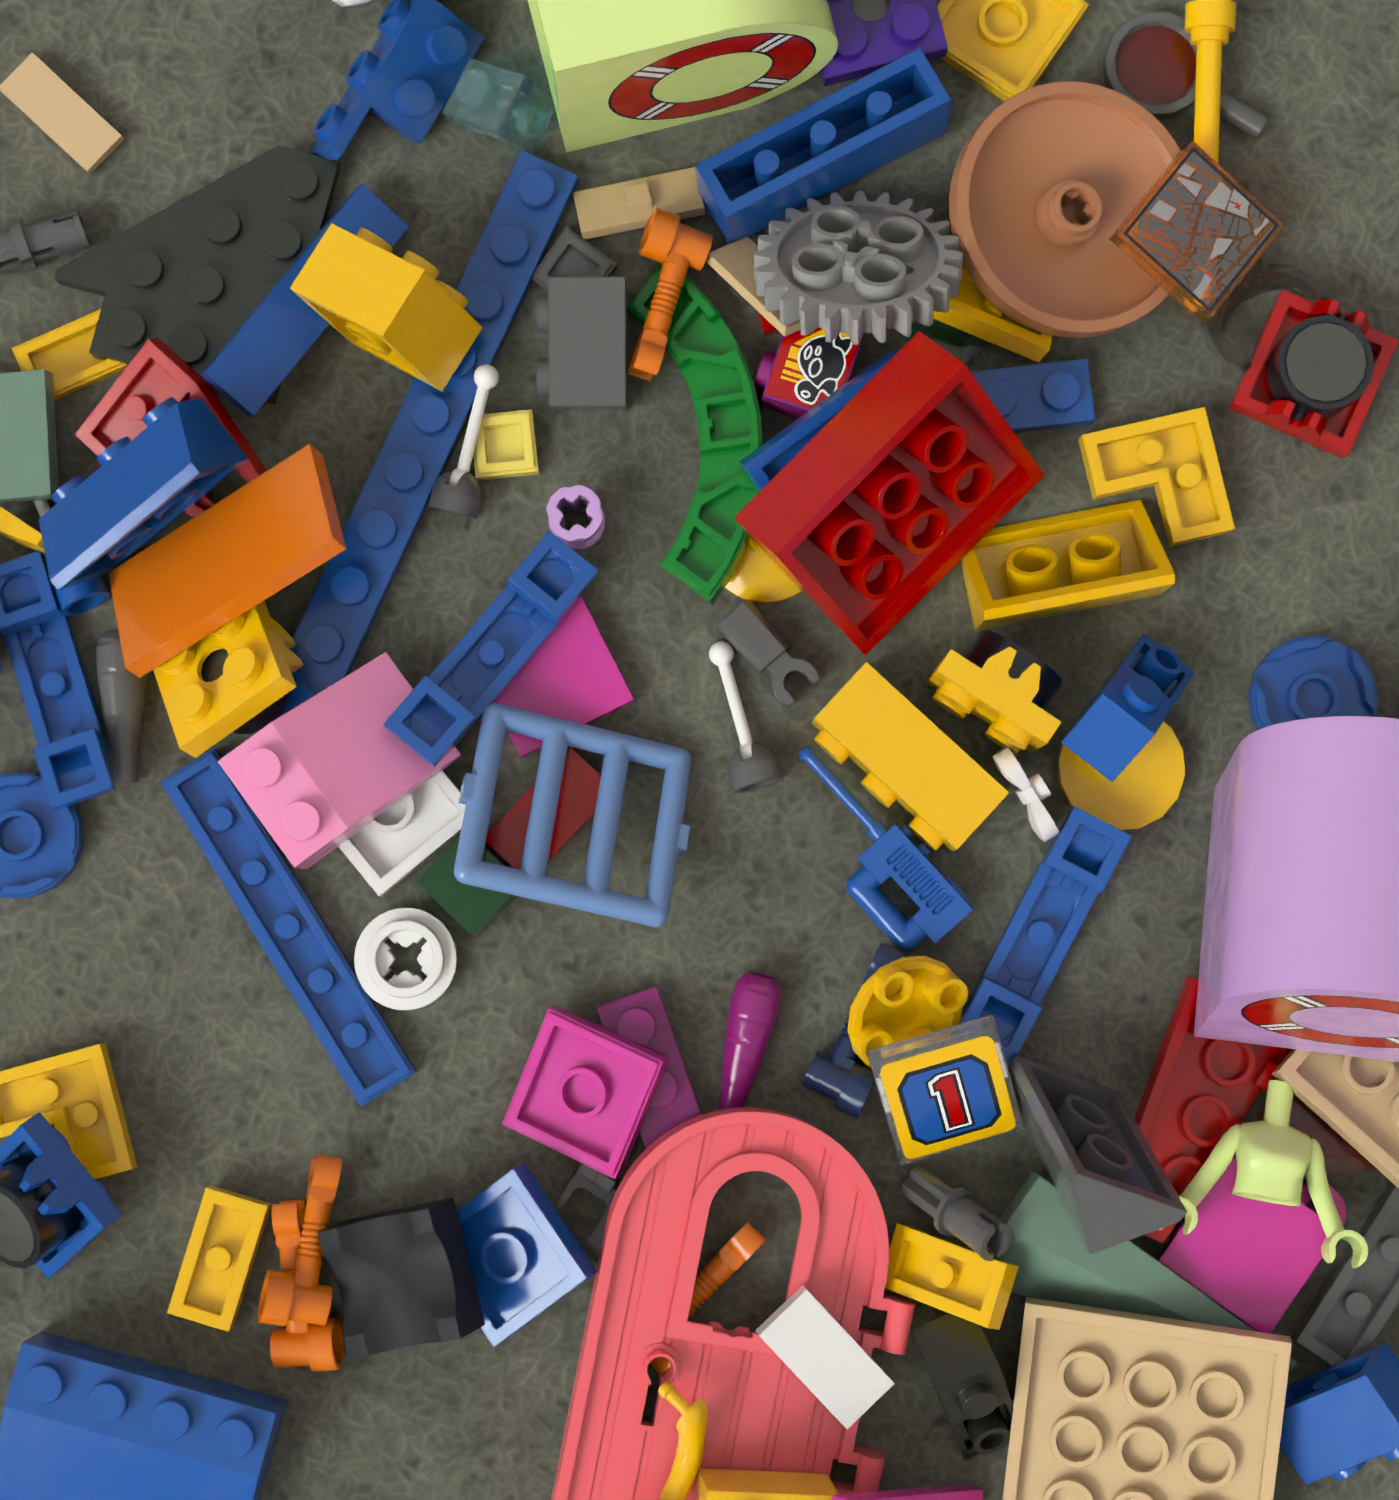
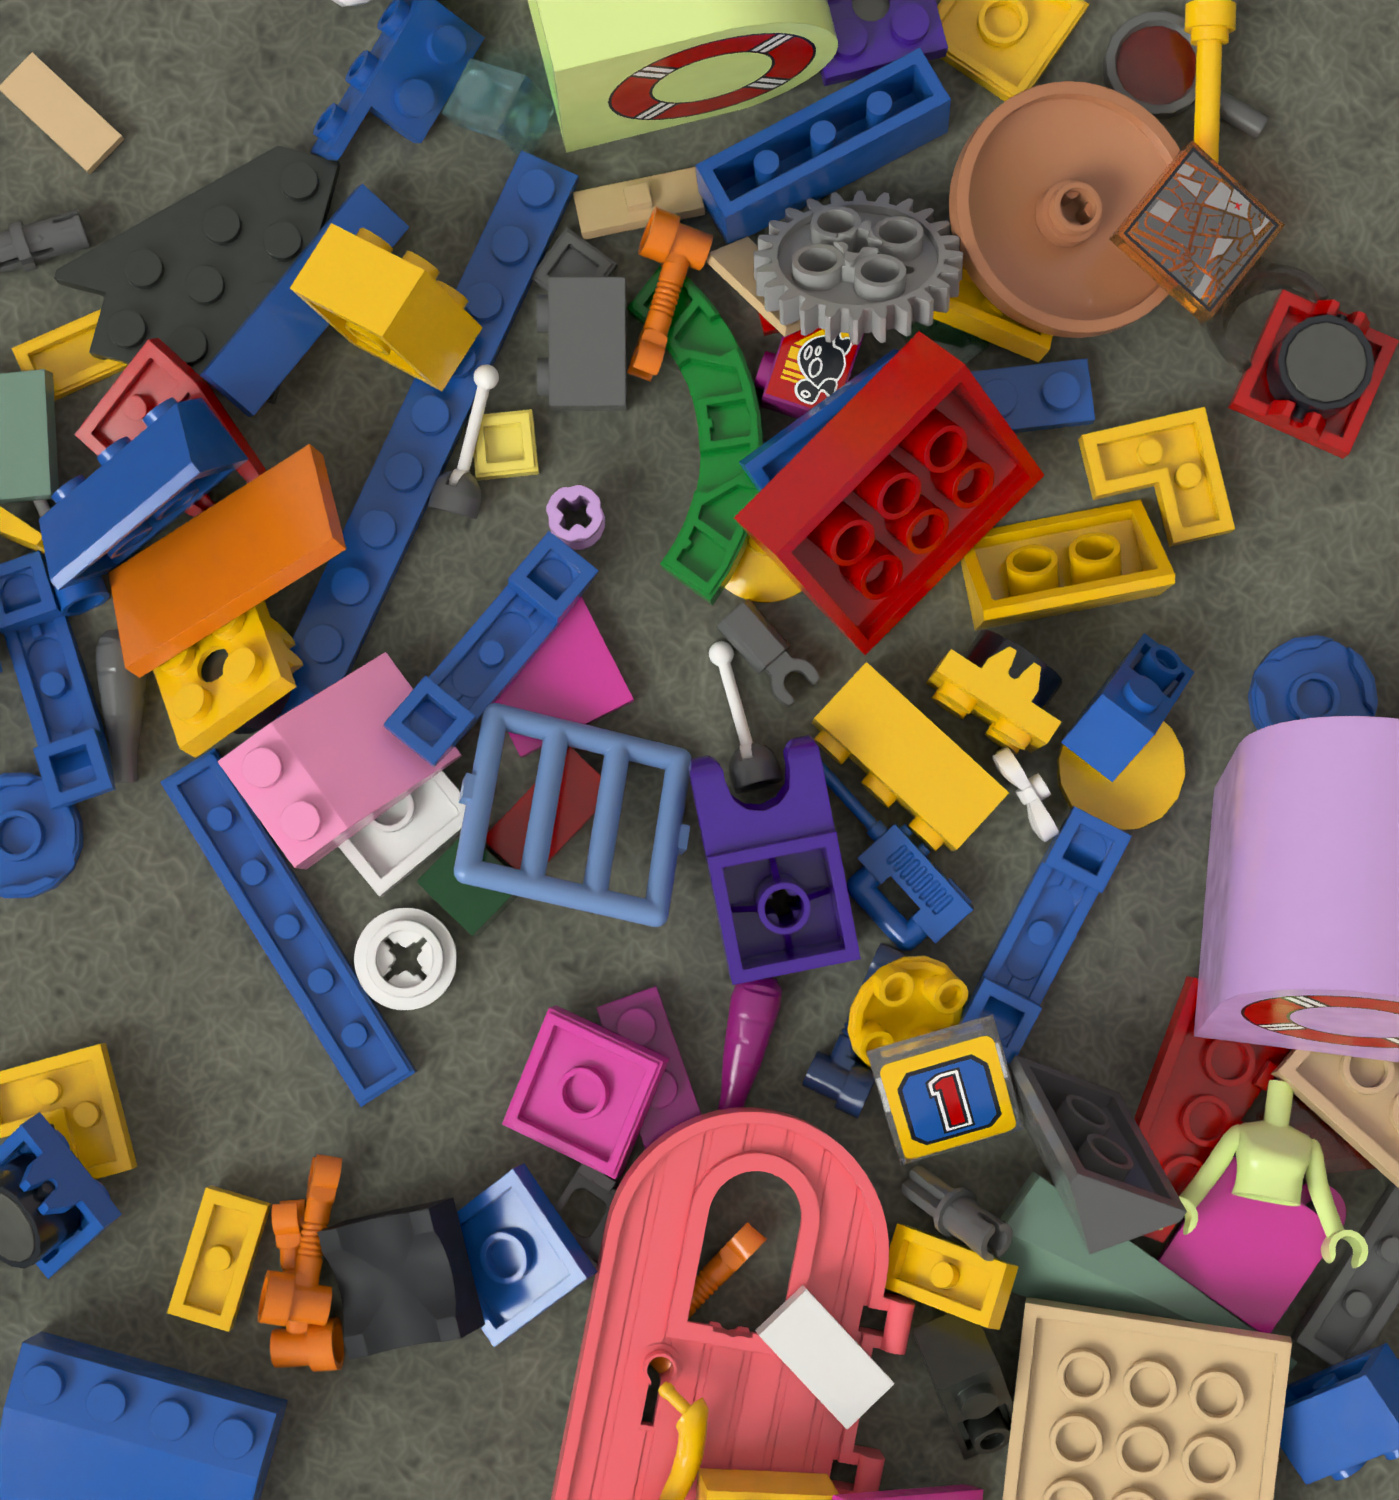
(772, 848): none -> dark purple brick

